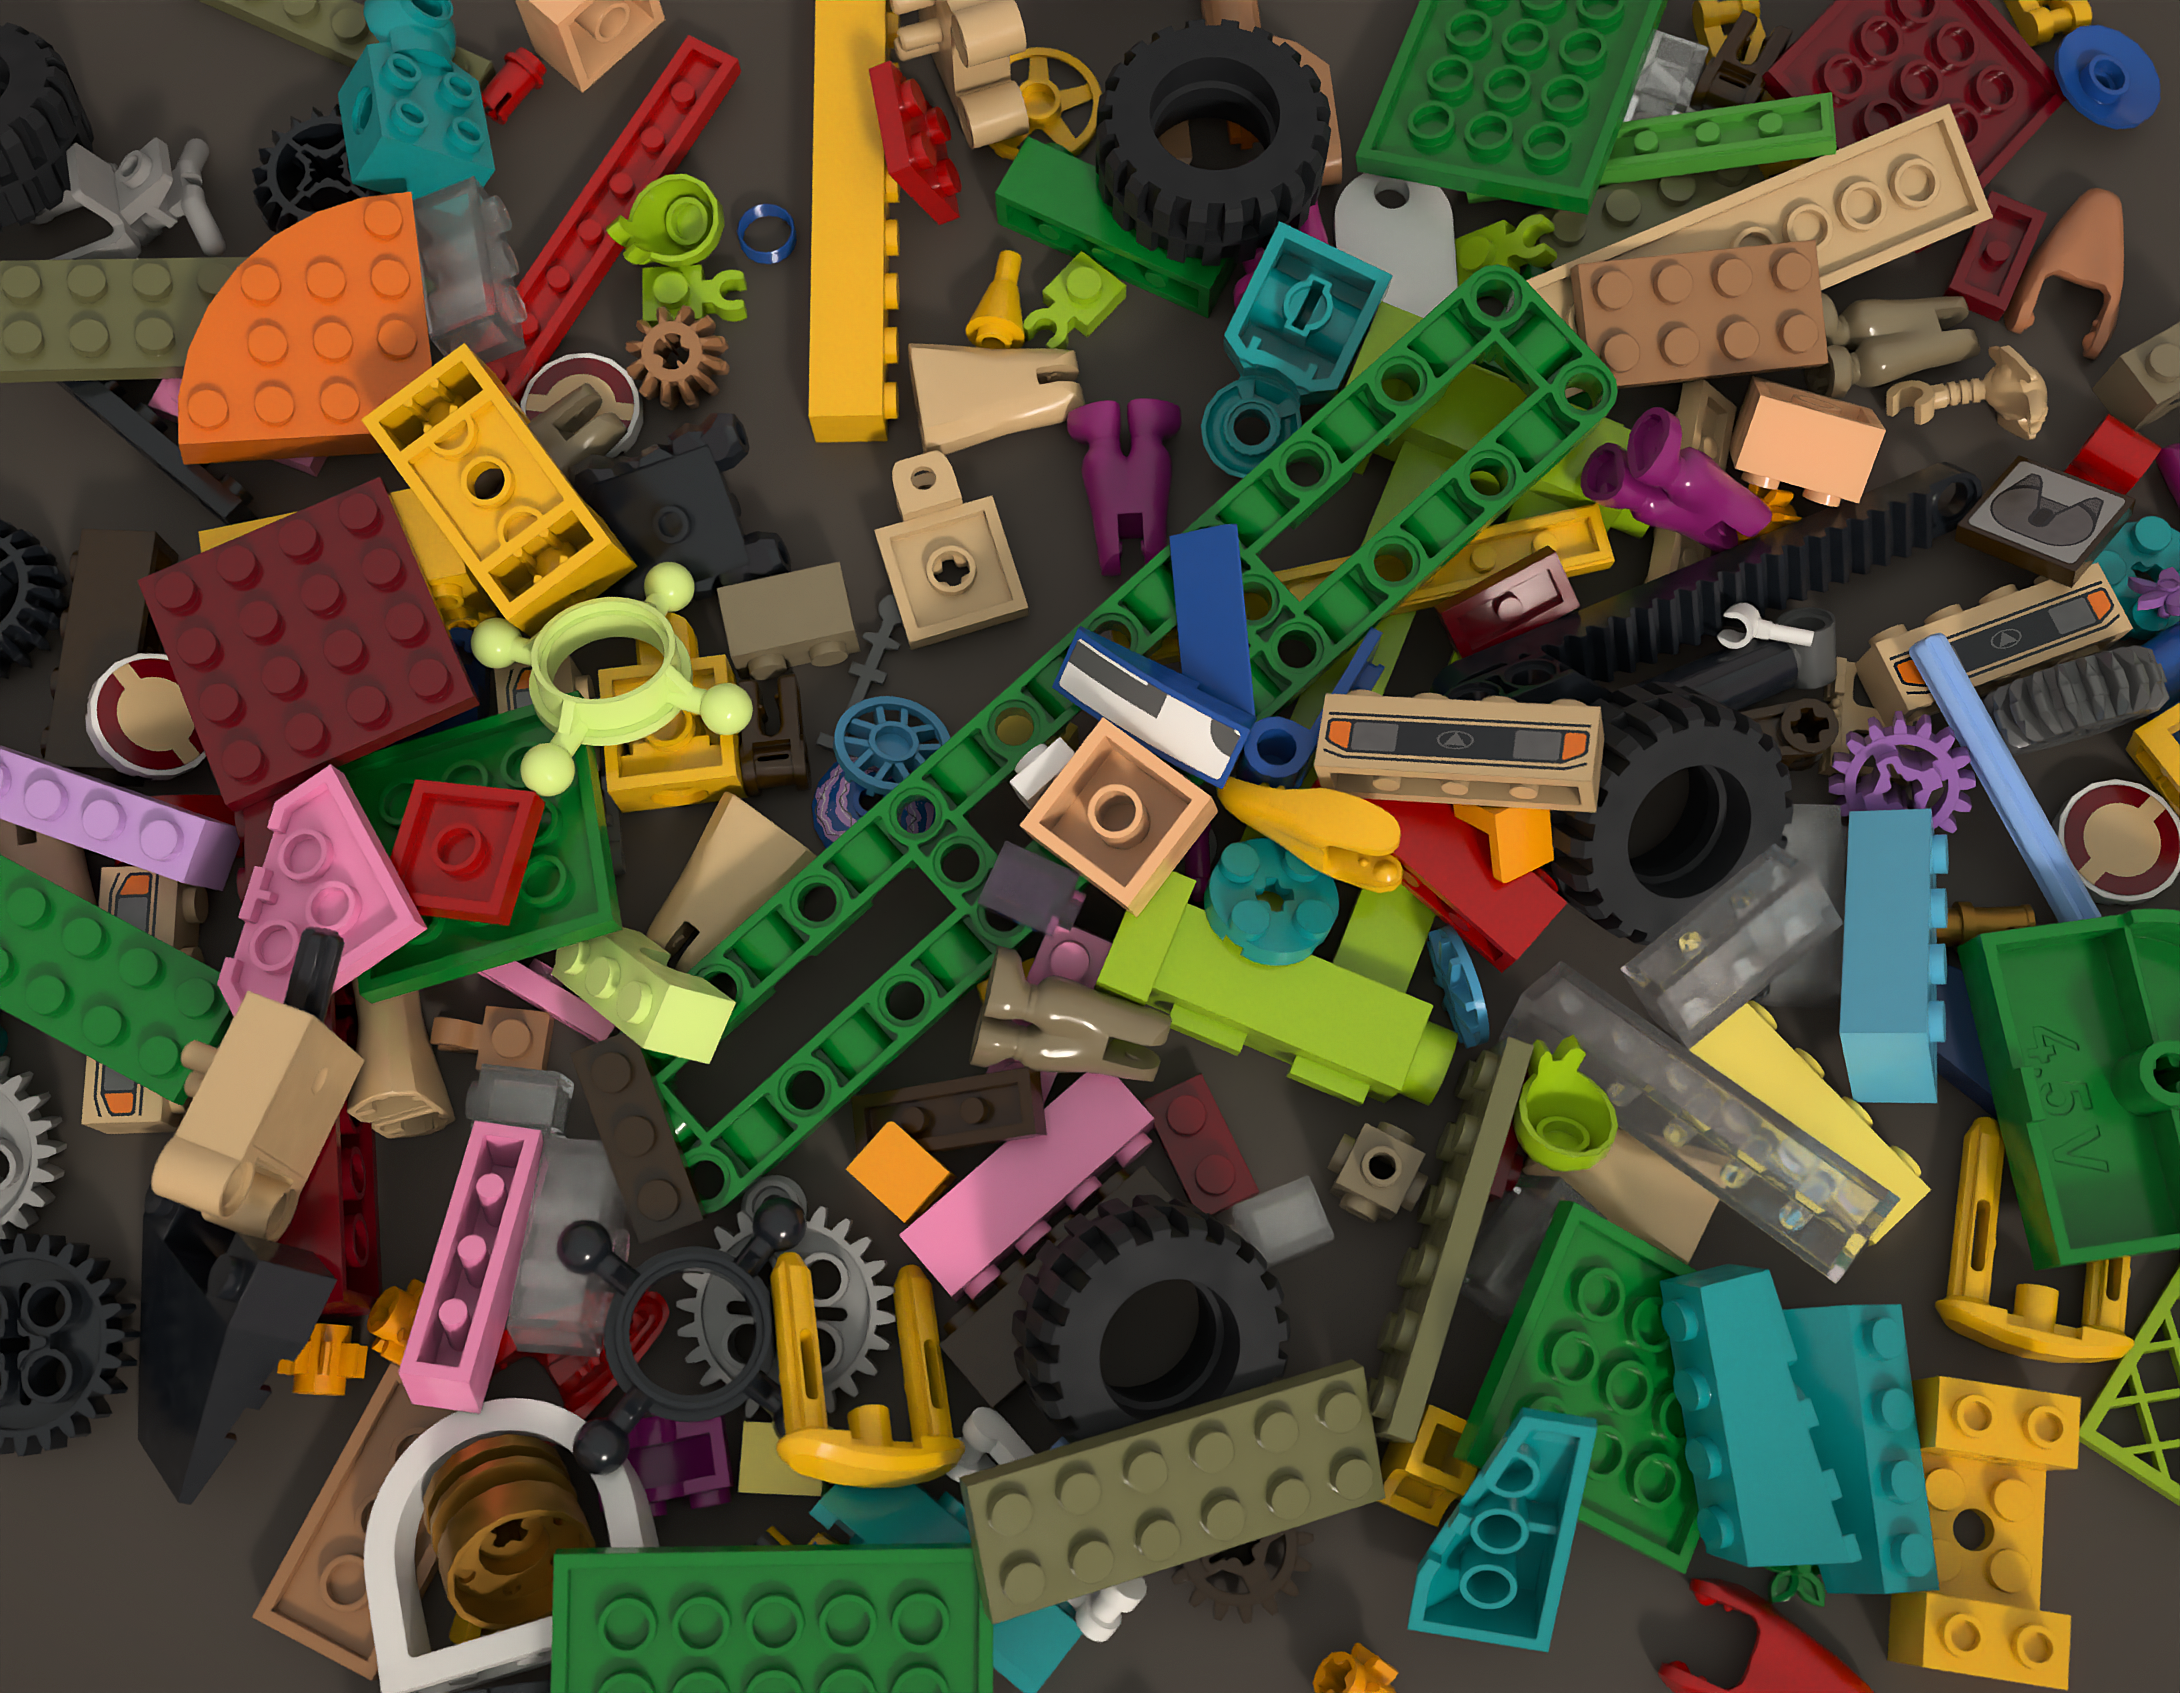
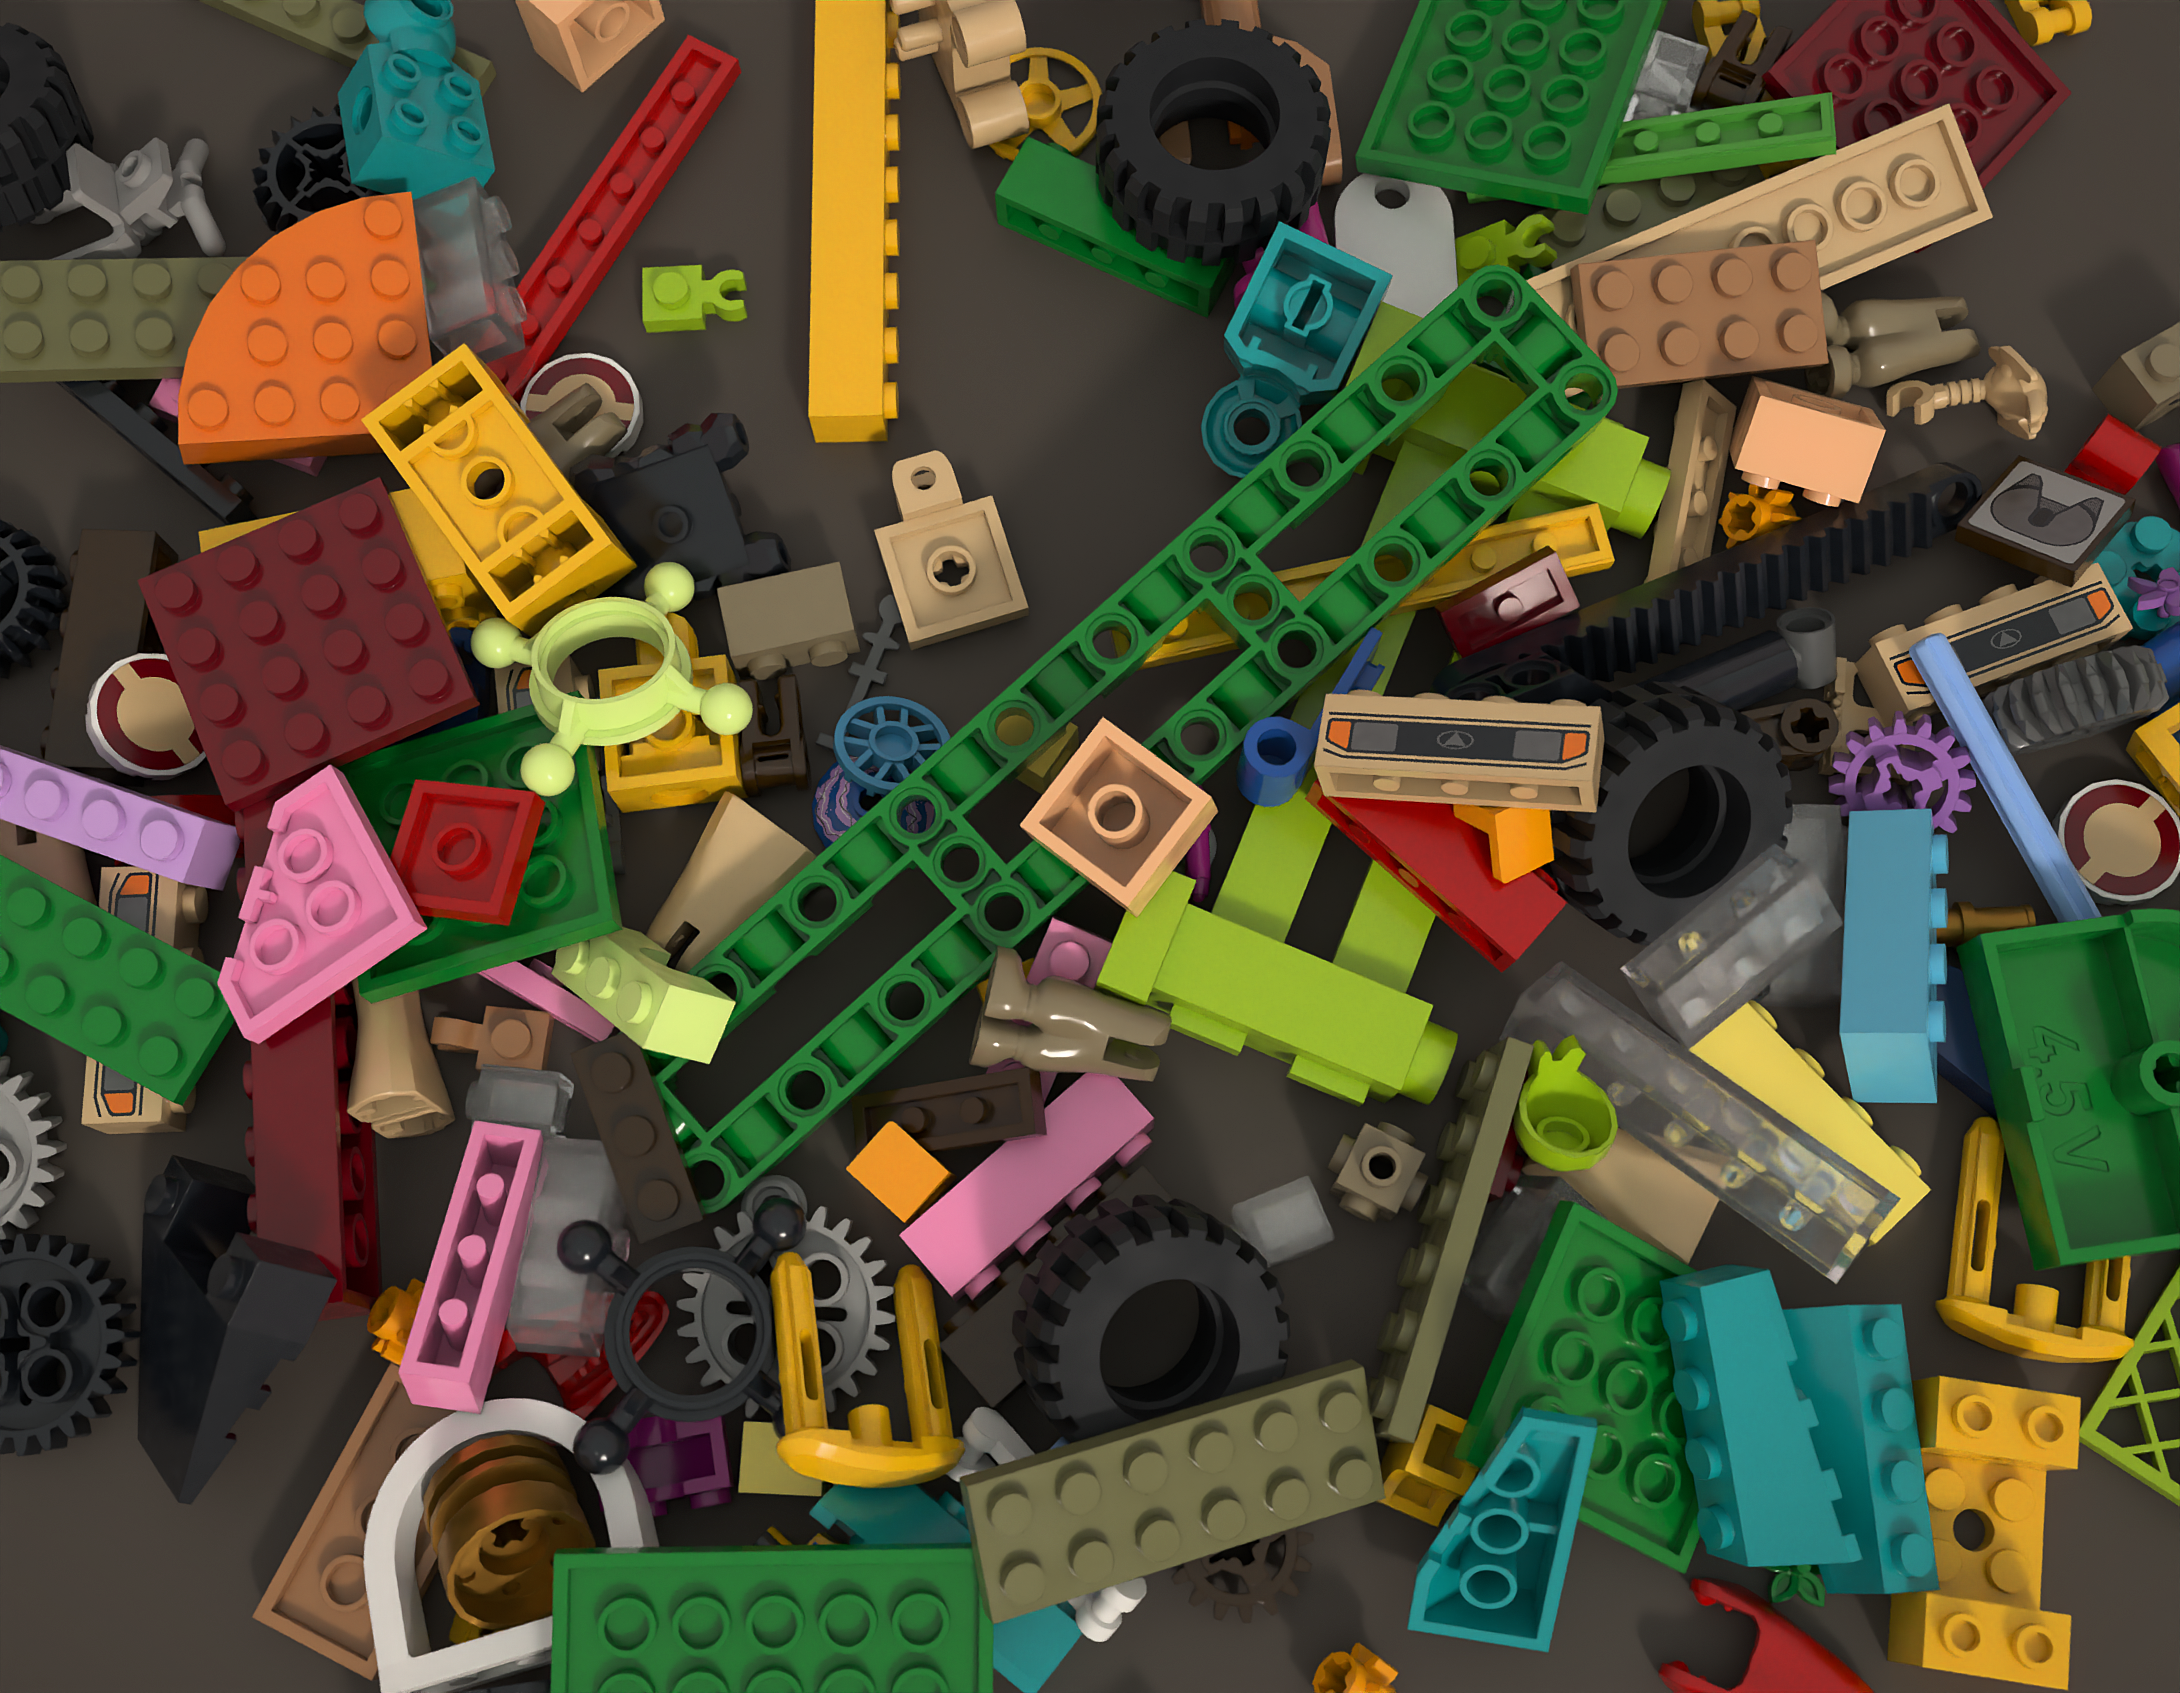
(262, 1102): tan piece -> none
(326, 1361): light orange gear -> none
(512, 84): red pin -> none
(667, 336): medium nougat gear -> none
(670, 223): lime piece -> none
(761, 211): blue axle -> none
(915, 142): red plate -> none
(989, 393): tan piece -> none
(998, 316): yellow cone -> none
(1032, 891): clear purple brick -> none
(1039, 770): white plate -> none
(1076, 298): lime plate -> none
(1128, 492): magenta piece -> none
(1154, 706): slope -> none
(1200, 1146): dark red plate -> none
(1212, 613): blue slope -> none
(1264, 934): teal plate -> none
(1323, 829): yellow animal -> none
(1461, 986): dark azure wheel -> none
(1672, 486): magenta piece -> none
(1760, 629): white hand -> none
(1995, 256): dark red plate -> none
(2084, 250): nougat animal -> none
(2107, 77): blue dish -> none

